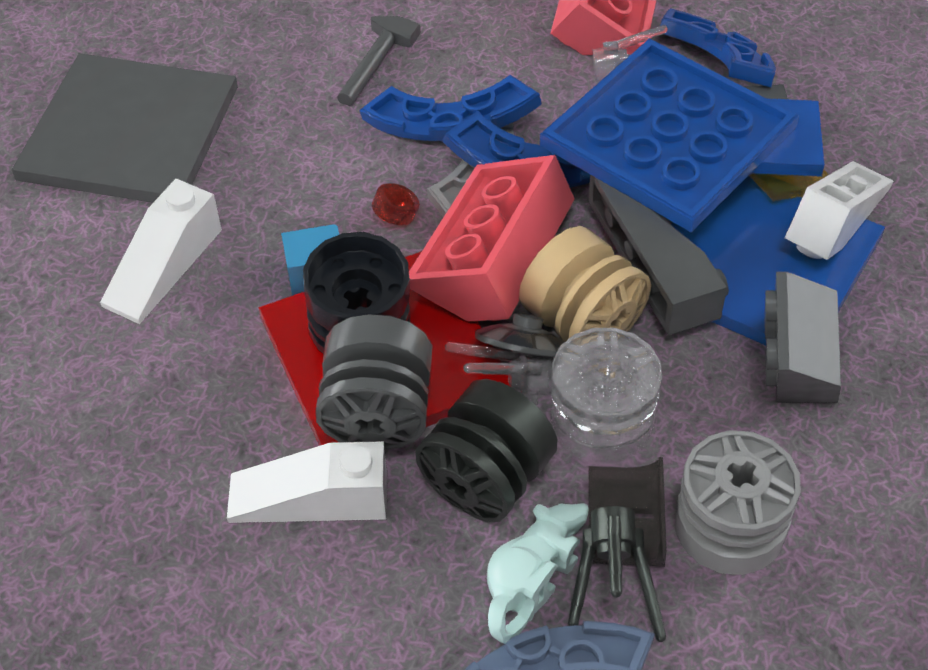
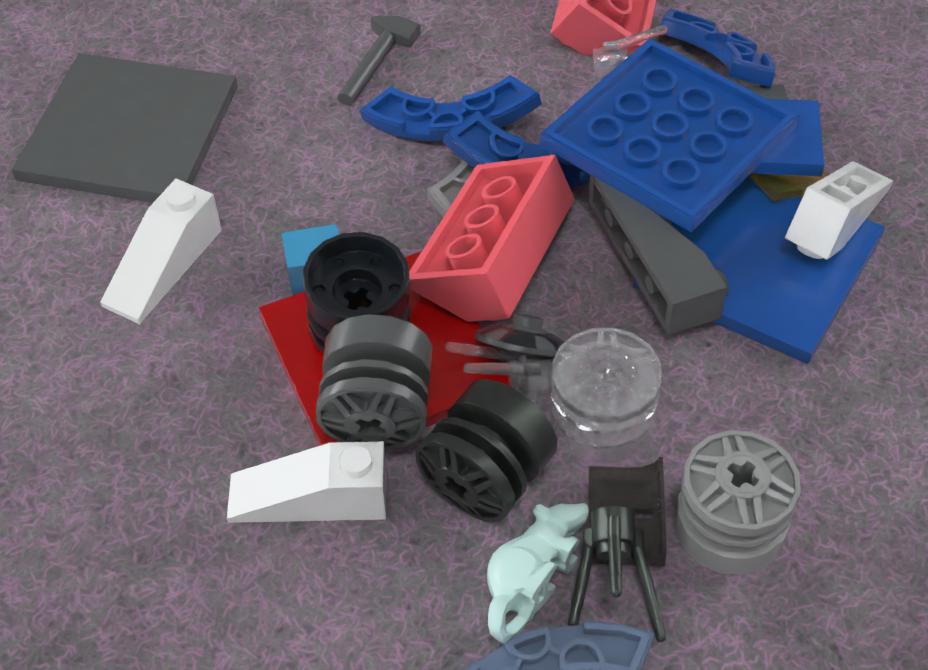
(395, 204): clear red tile -> none
(583, 285): tan wheel -> none
(802, 341): slope -> none

